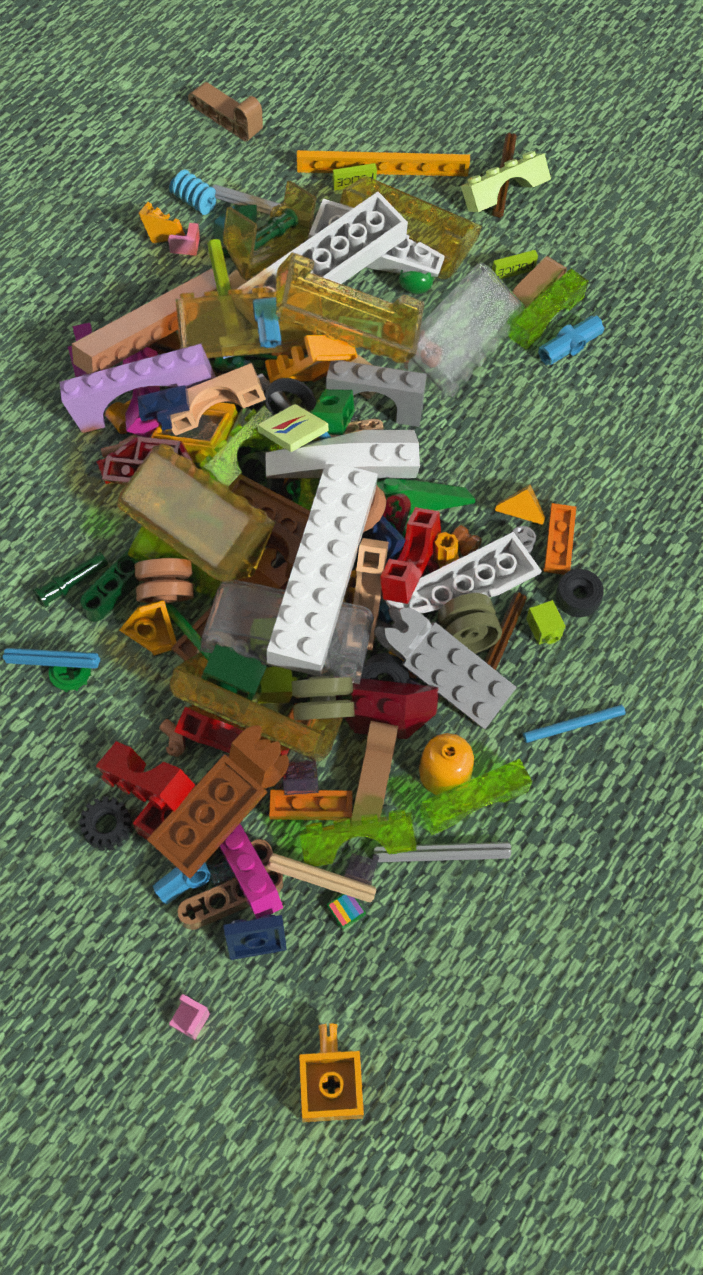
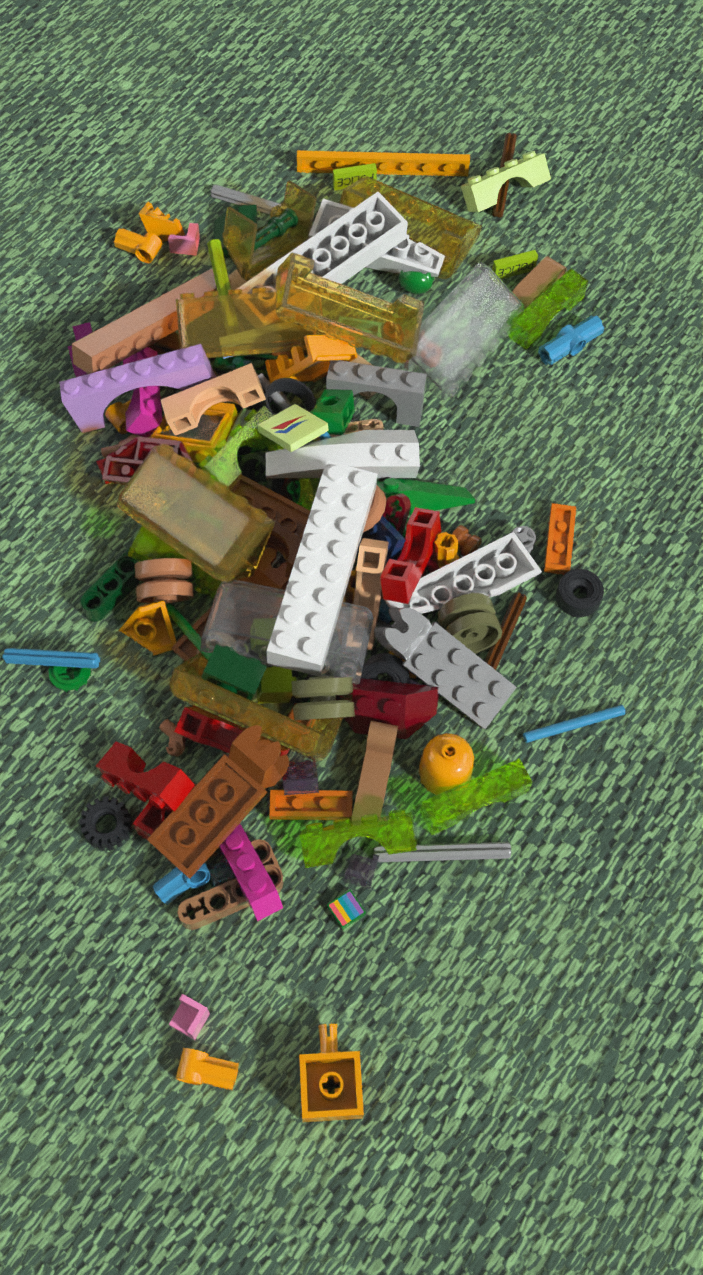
(60, 585): dark green pin -> none
(142, 246): none -> light orange piece
(163, 405): dark blue plate -> none
(193, 192): medium azure piece -> none
(199, 1068): none -> light orange piece
(241, 118): medium nougat beam -> none
(255, 936): dark blue plate -> none
(267, 322): dark azure piece -> none
(321, 877): tan axle -> none
(522, 505): light orange slope -> none
(545, 623): lime brick -> none

